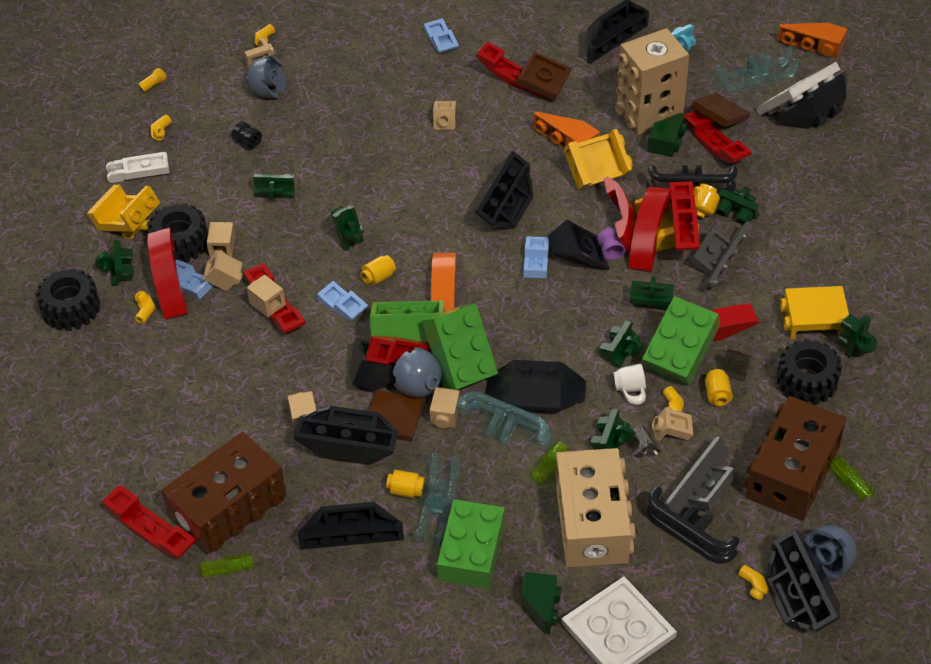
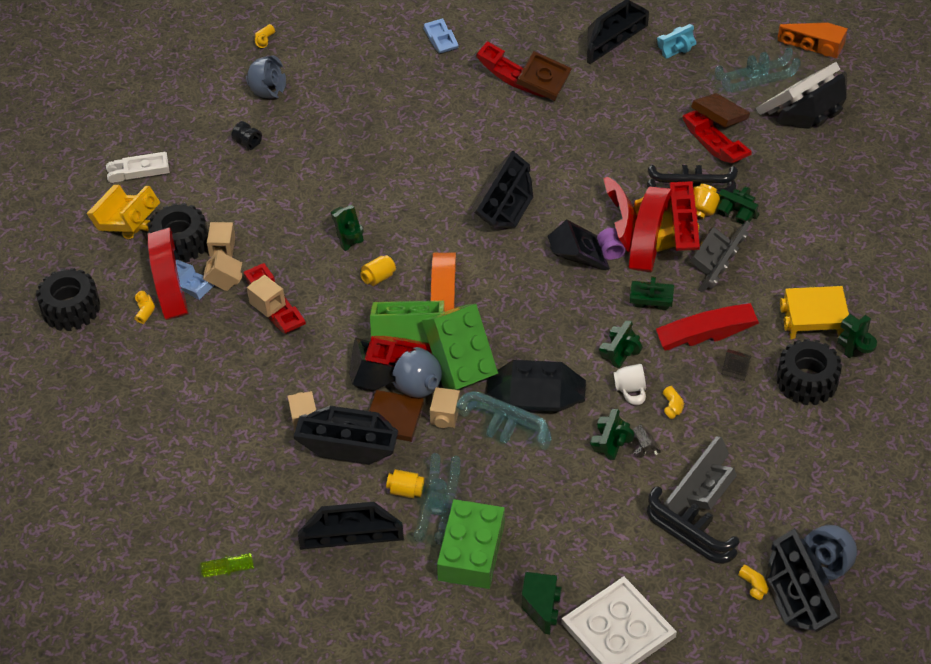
(114, 263): dark green hips -> none
(146, 524): red slope -> none
(157, 77): yellow arm -> none
(157, 128): yellow arm -> none
(225, 492): reddish brown piece -> none
(264, 50): tan bracket -> none
(274, 186): dark green hips -> none
(343, 303): light blue slope -> none
(444, 115): tan bracket -> none
(536, 257): light blue slope -> none
(547, 463): clear neon green axle -> none
(563, 129): orange slope -> none
(594, 507): tan piece -> none
(598, 159): yellow panel -> none
(651, 80): tan piece -> none
(666, 135): dark green slope -> none
(673, 424): tan bracket -> none
(681, 341): bright green brick -> none
(718, 387): yellow brick -> none
(794, 457): reddish brown piece -> none
(852, 478): clear neon green axle -> none

